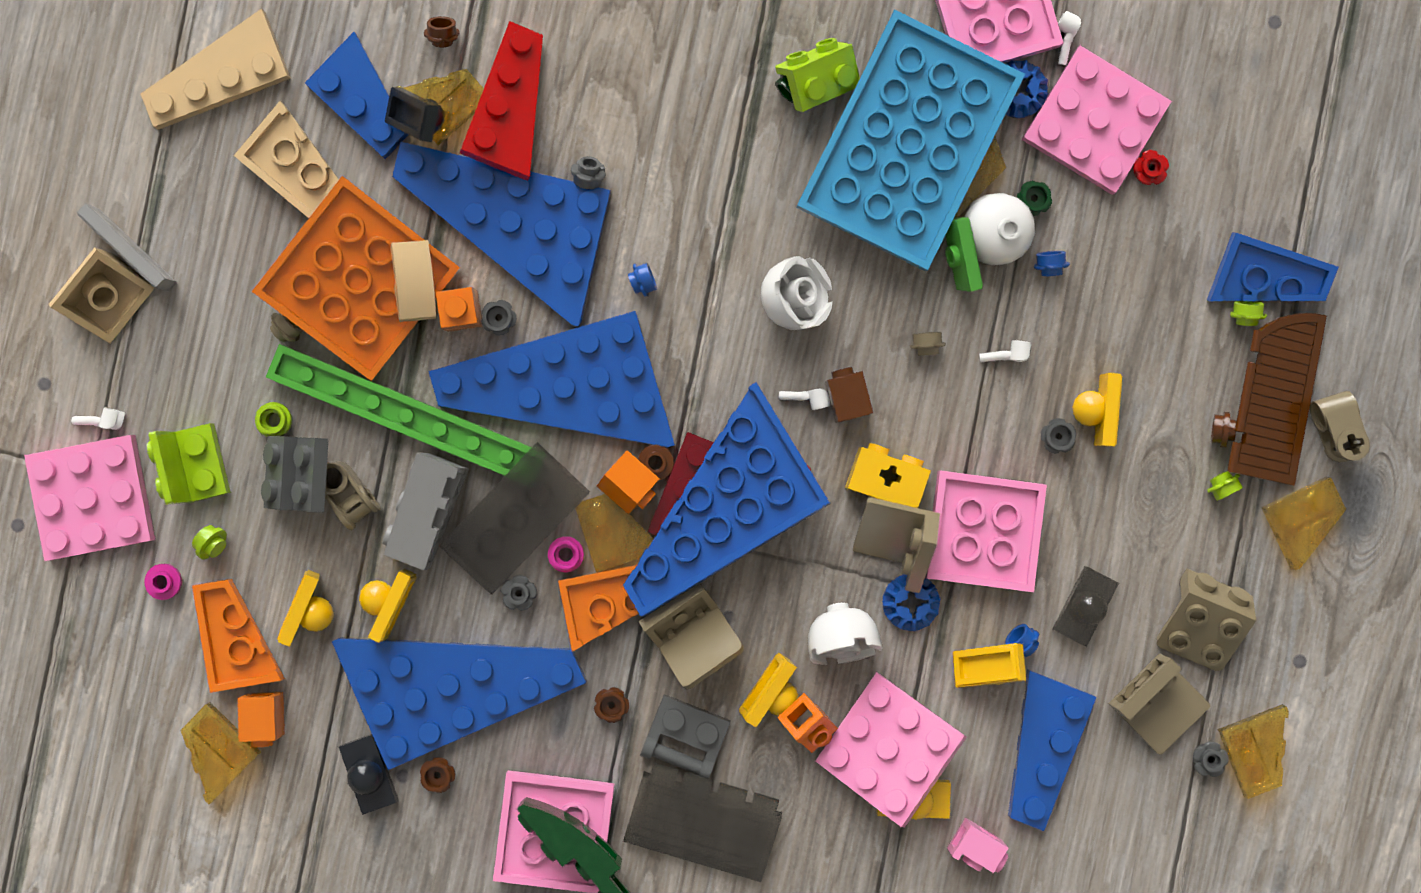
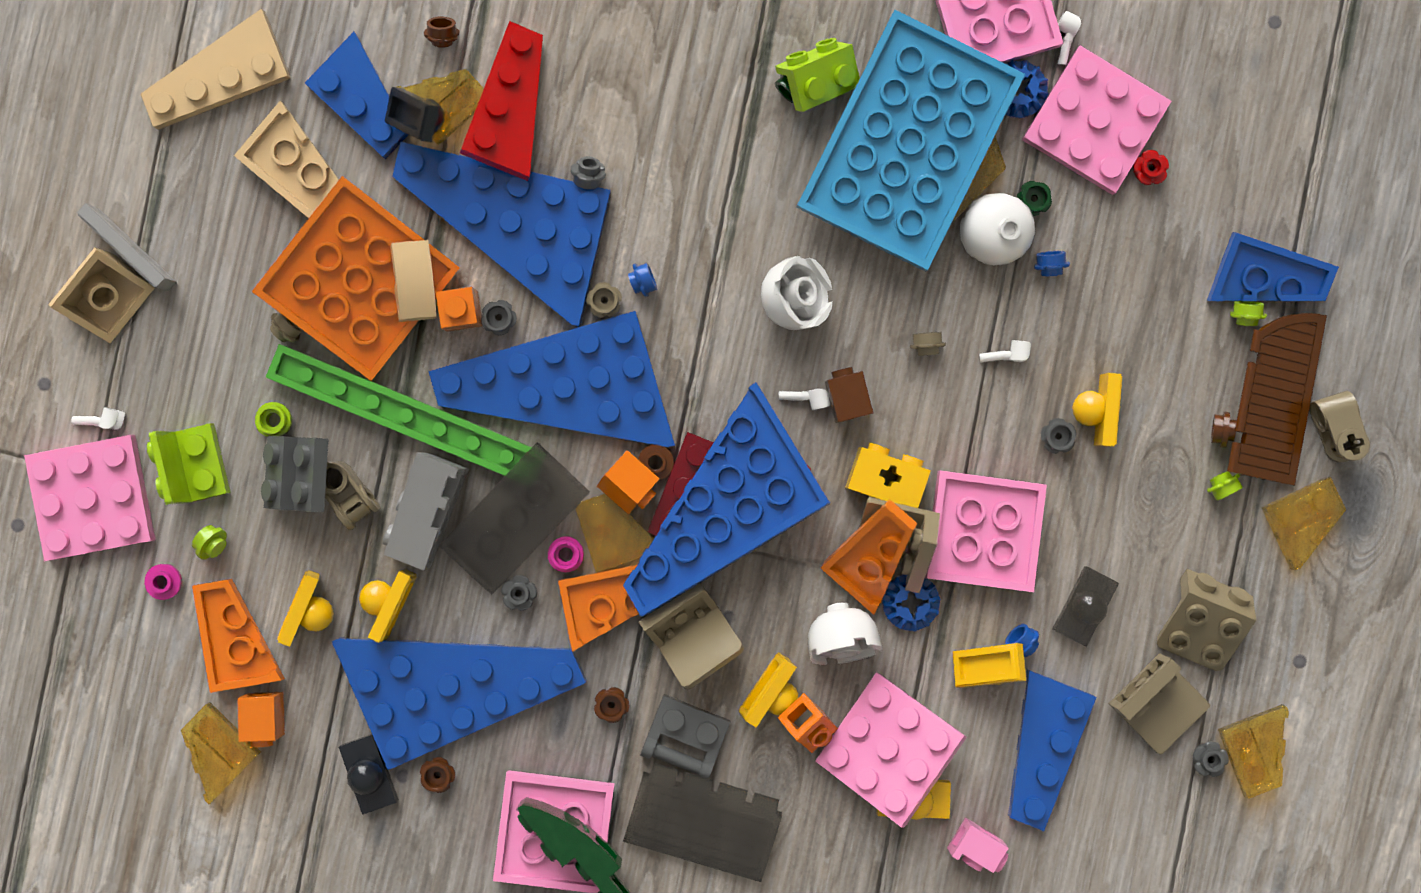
(604, 290): none -> dark tan plate
(871, 555): none -> orange wing
(962, 255): bright green plate -> none

